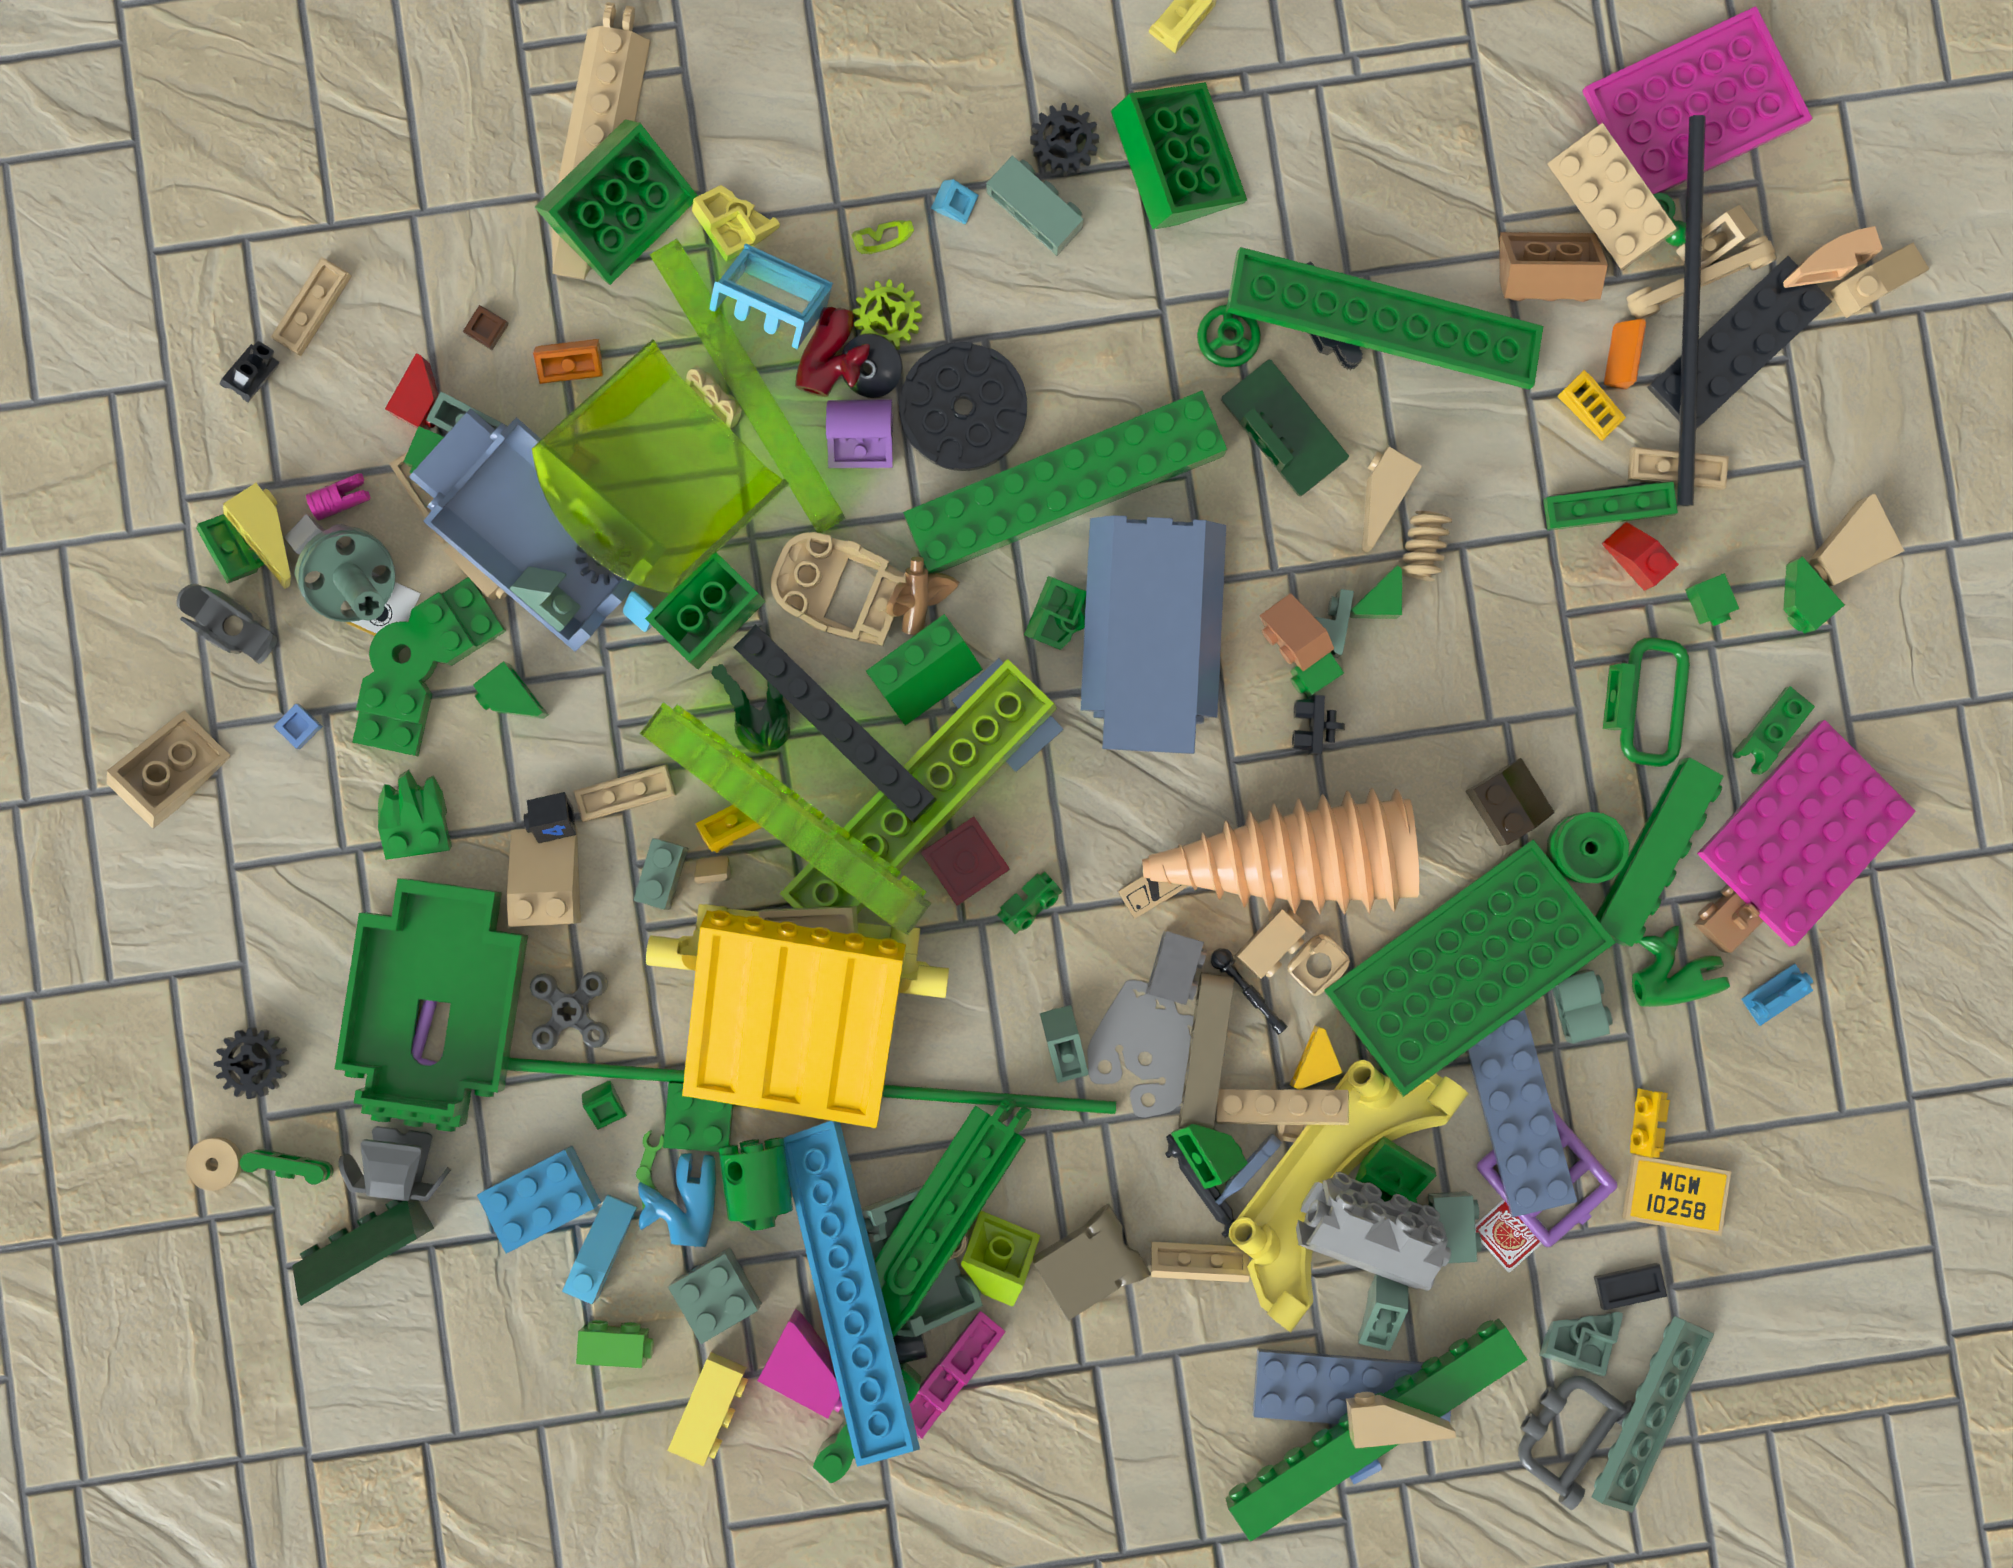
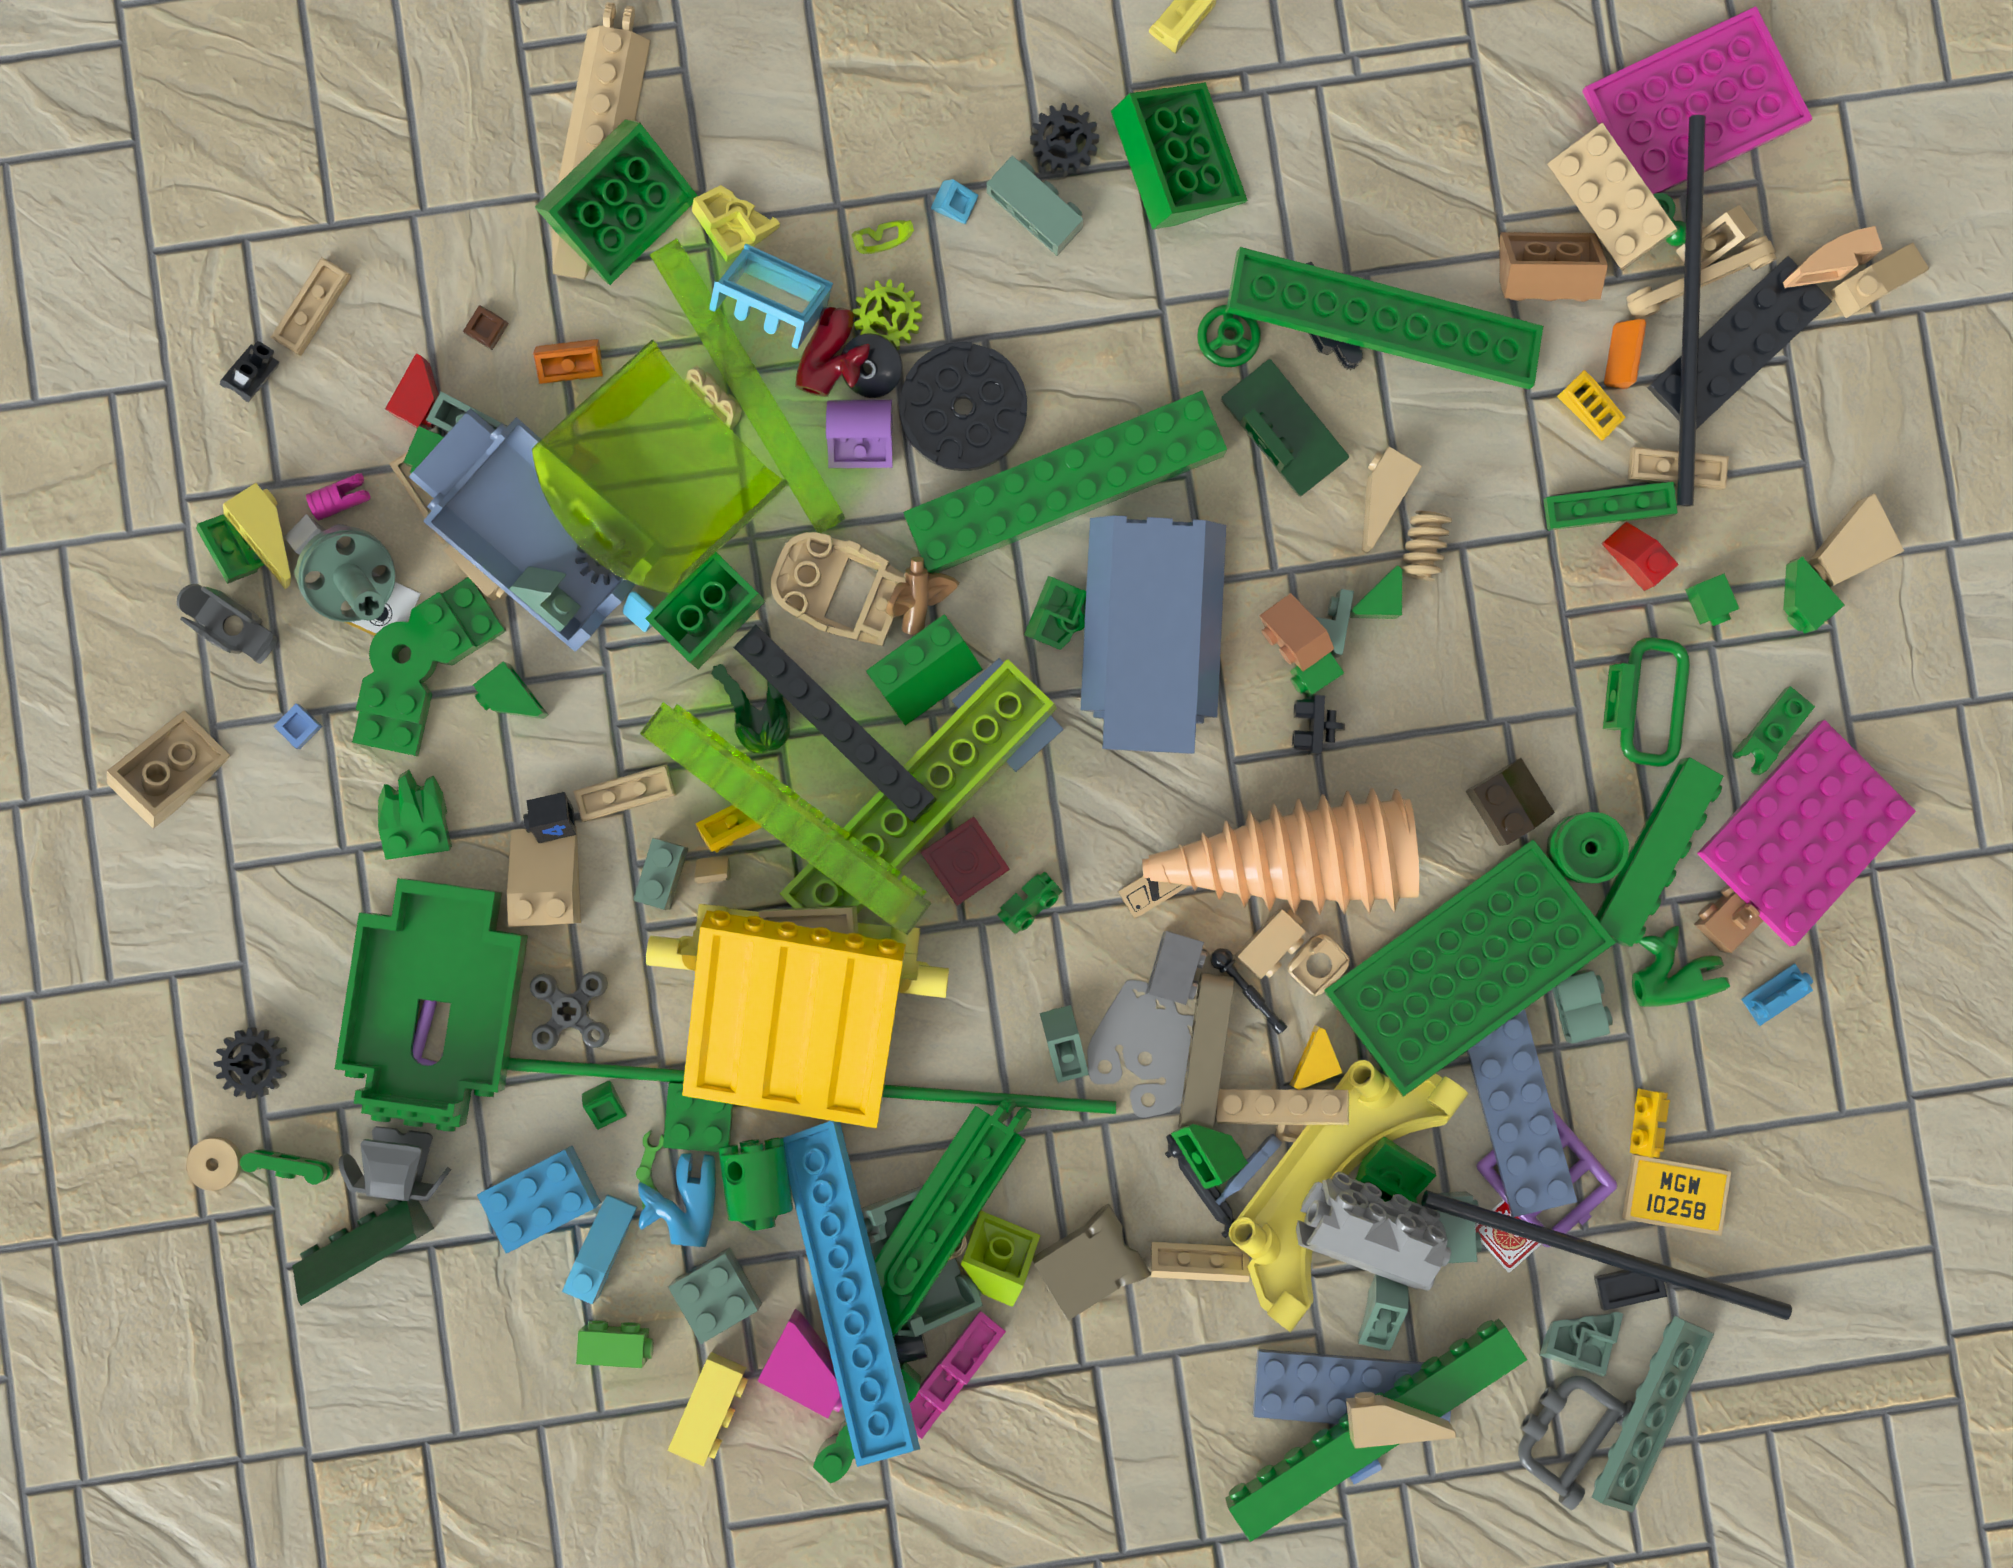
(1606, 1255): none -> black piece

